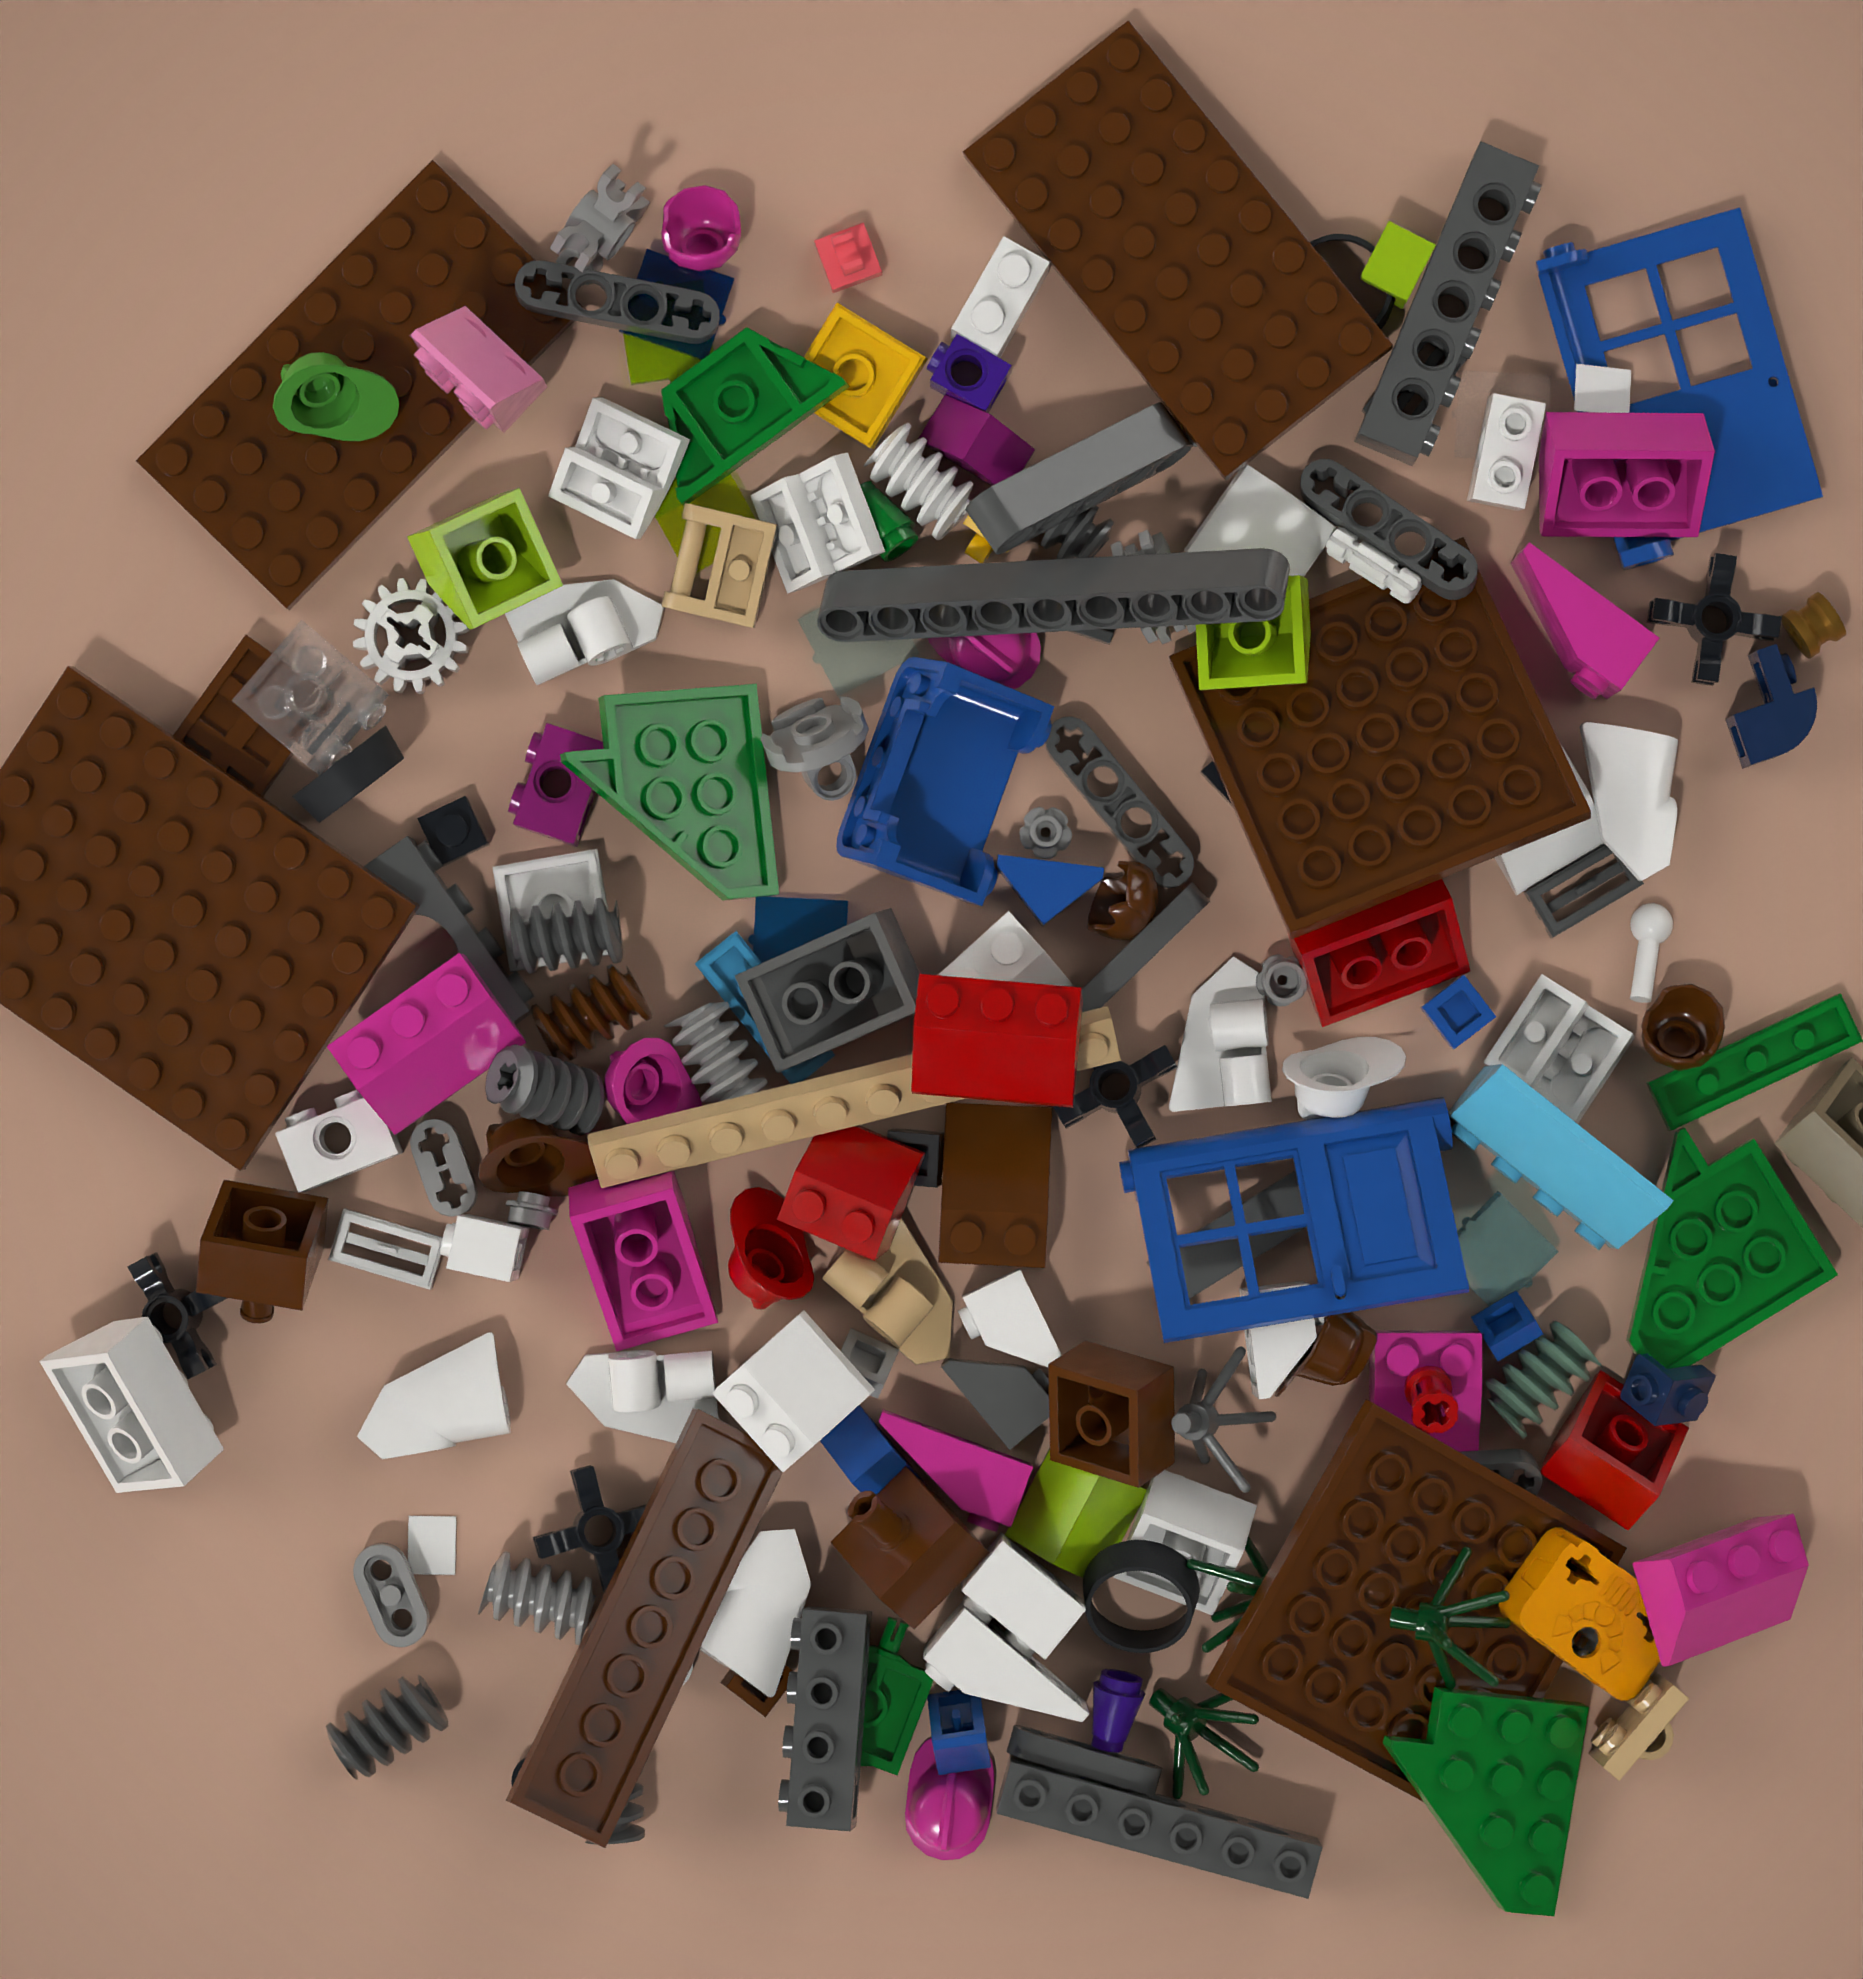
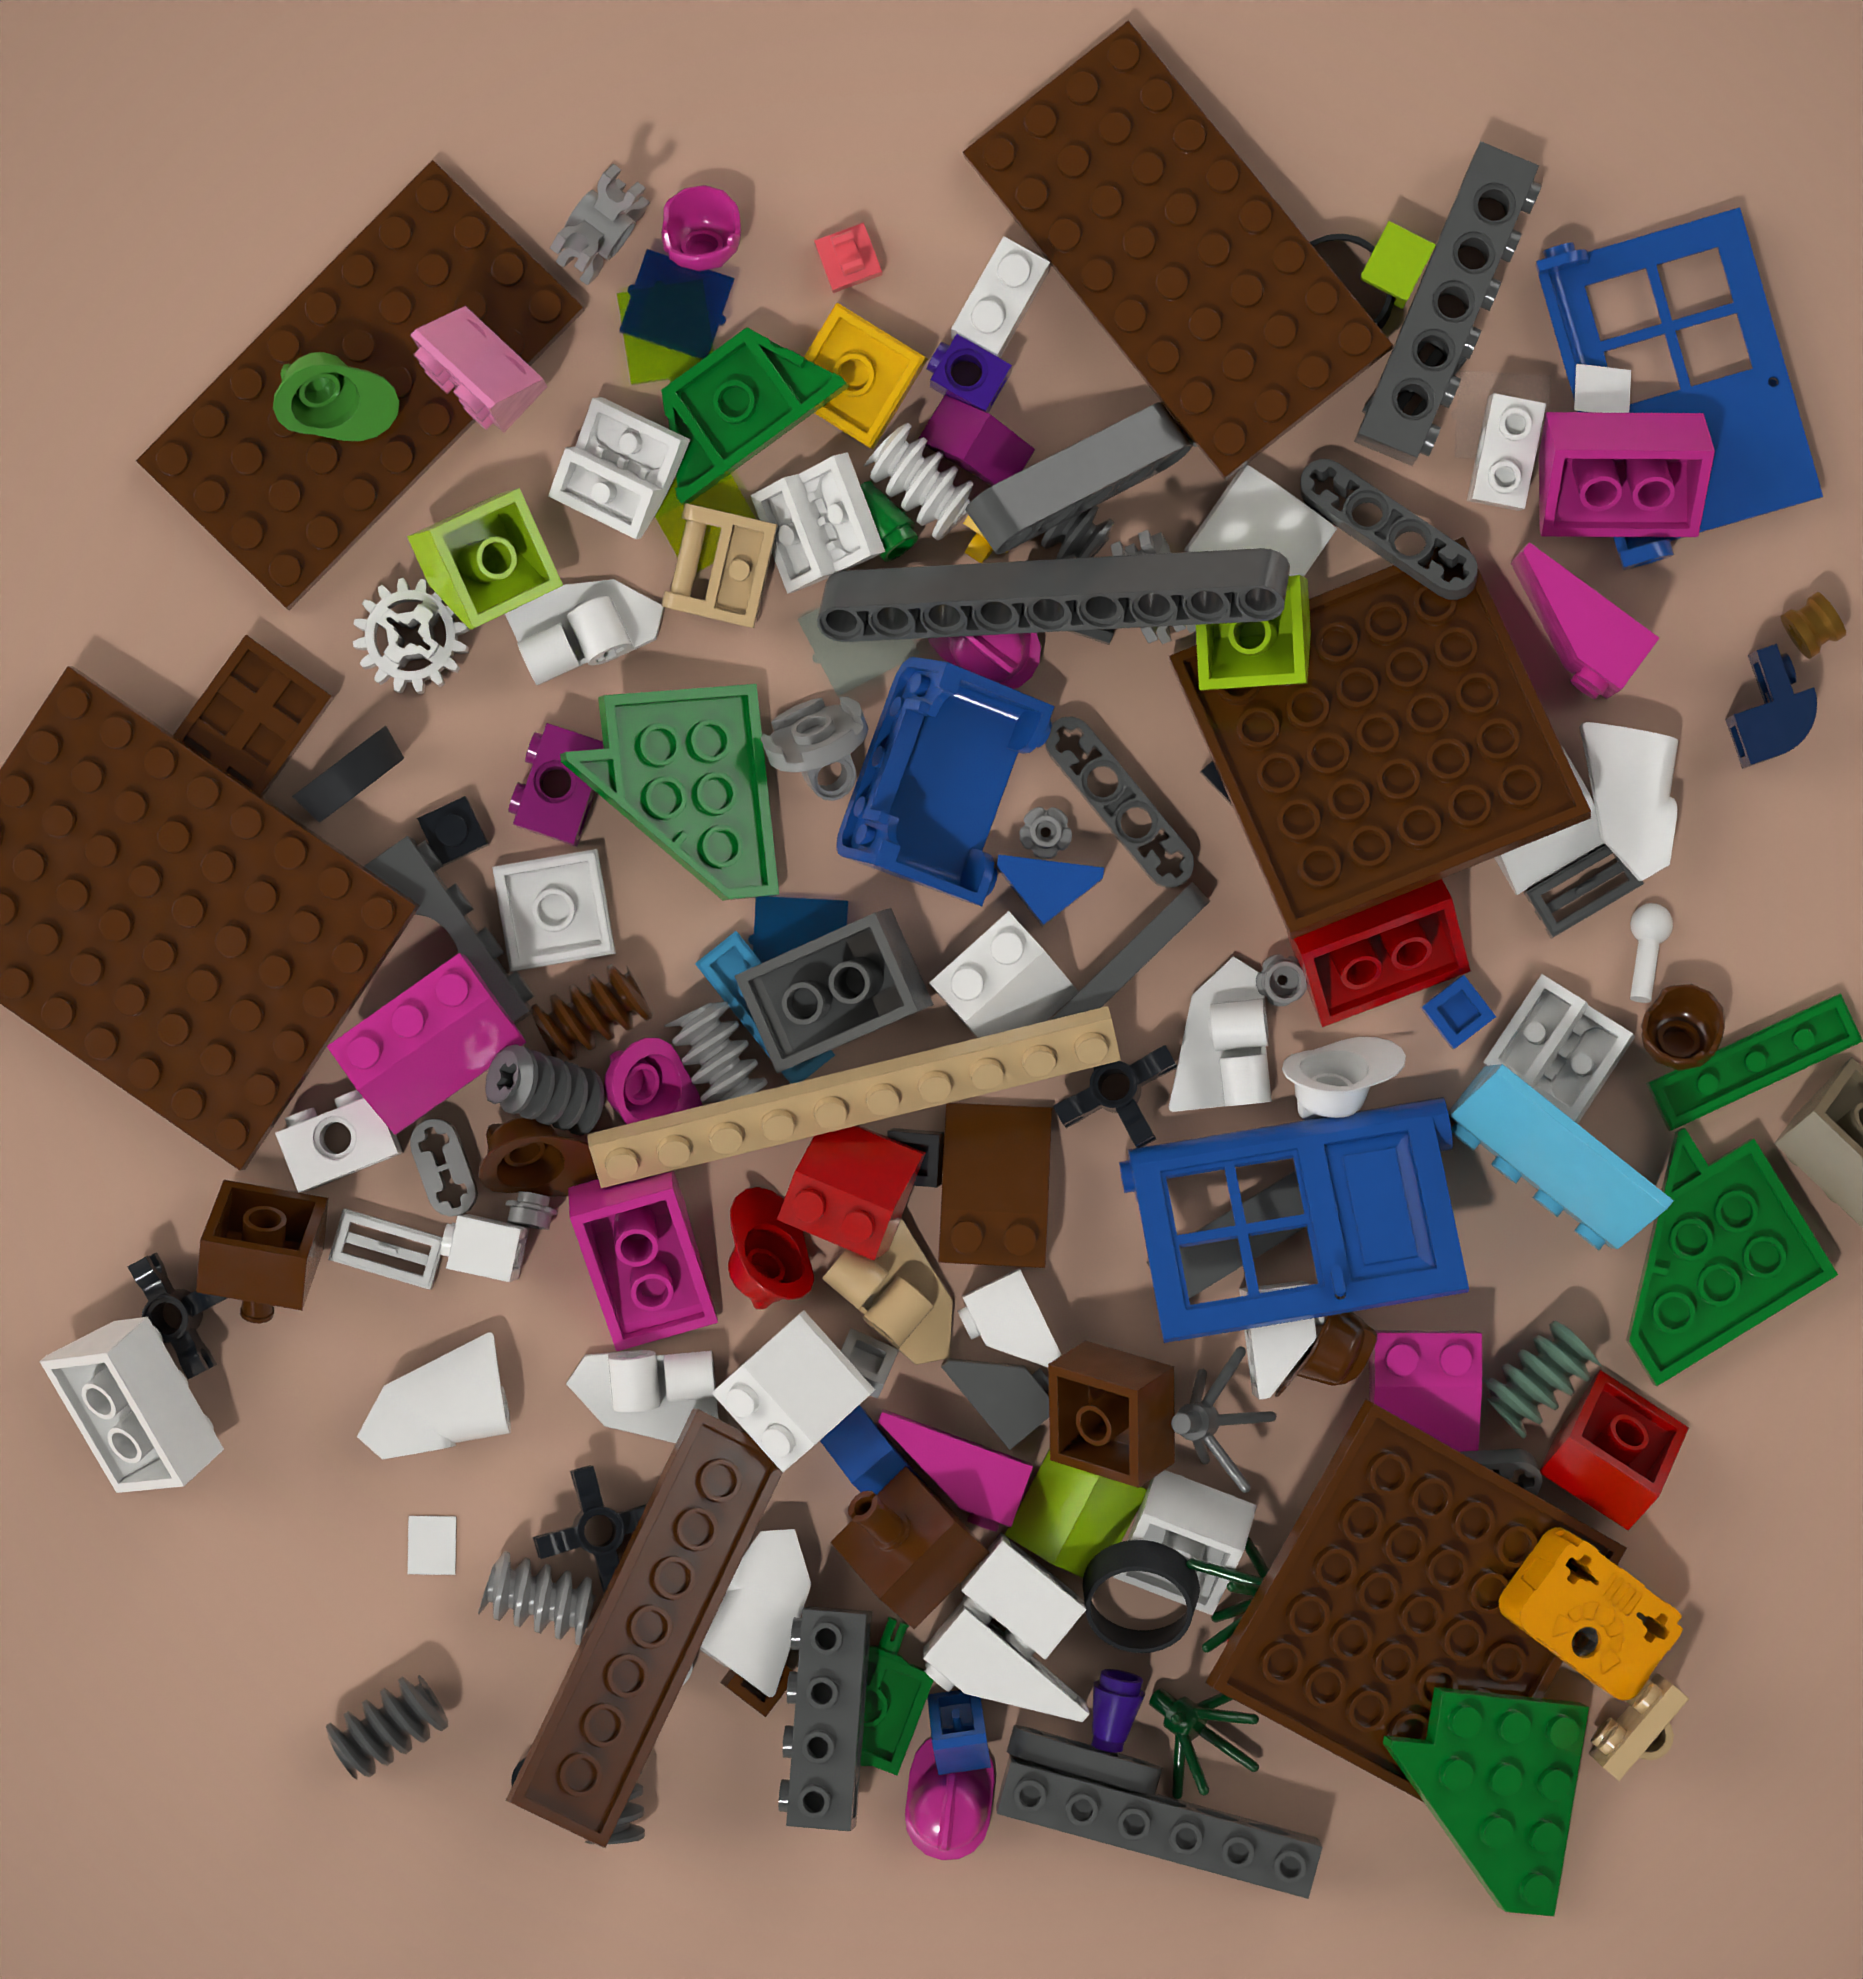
(312, 699): clear plate -> none
(387, 1595): light grey plate -> none
(566, 936): dark grey piece -> none
(615, 310): dark grey beam -> none
(996, 1040): red slope -> none
(1124, 903): reddish brown hair -> none
(1374, 565): white axle -> none
(1433, 1620): dark green plant -> none
(1436, 1393): red bush -> none
(1501, 1250): clear light blue piece -> none
(1507, 1325): blue plate -> none
(1667, 1394): dark blue bracket -> none
(1722, 1586): dark pink slope -> none
(1739, 623): black pin -> none

